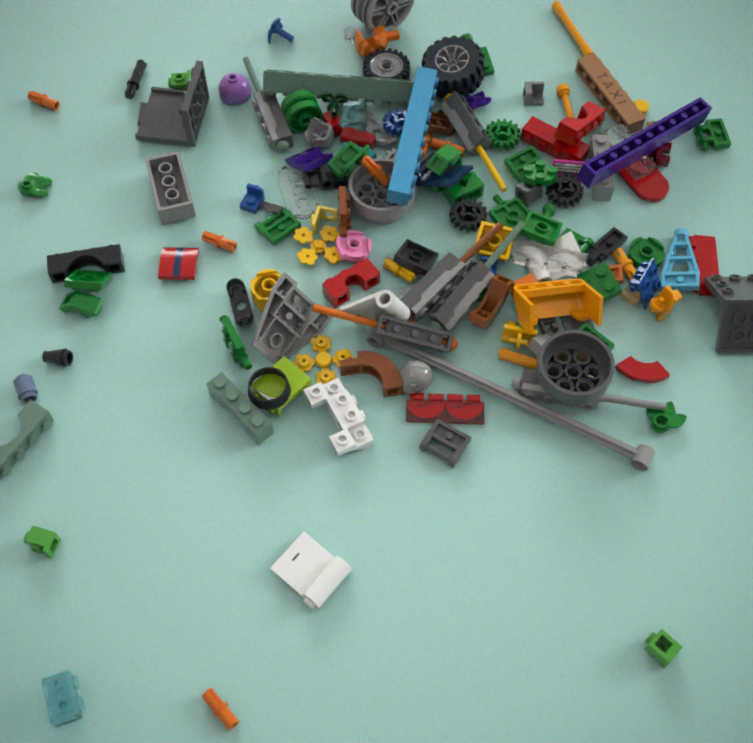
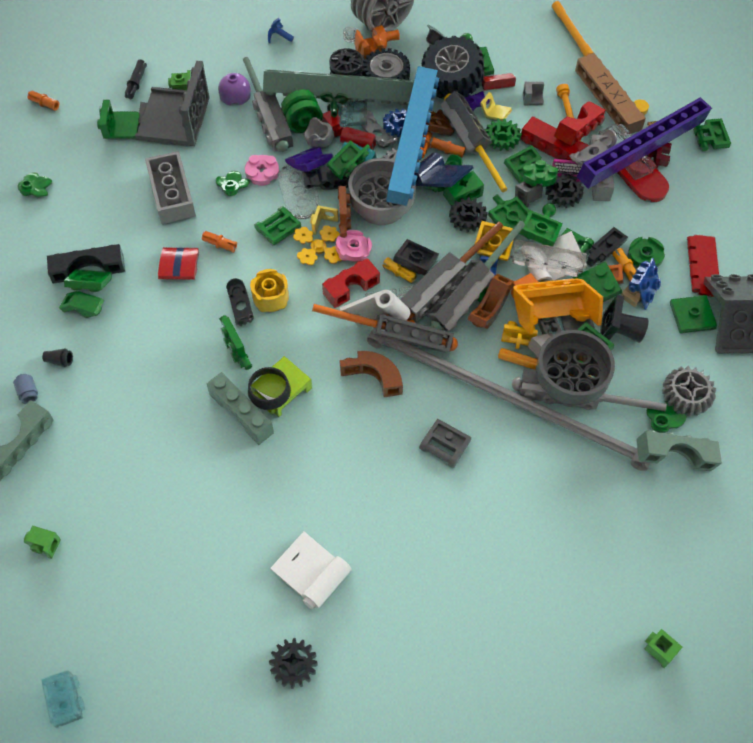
(117, 123): none -> green bracket
(220, 709): orange axle -> none
(232, 183): none -> green plate
(253, 198): blue bracket -> none
(257, 162): none -> bright pink plate
(271, 208): dark grey piece -> none
(287, 321): light grey wedge -> none
(302, 663): none -> black gear
(322, 359): yellow plant -> none
(346, 62): none -> black wheel
(346, 415): white bracket -> none
(376, 170): orange axle -> none
(416, 376): light grey cap -> none
(433, 35): none -> black piece
(442, 159): green slope -> none
(450, 411): red windscreen -> none
(494, 111): none -> light yellow bracket
(498, 81): none -> red slope
(605, 142): none -> light grey piece
(617, 322): none -> black plant
(640, 371): red tile -> none
(664, 302): light orange hips -> none
(680, 280): medium azure plate -> none
(693, 314): none -> green plate
(694, 386): none -> light grey gear
(701, 453): none -> sand green arch

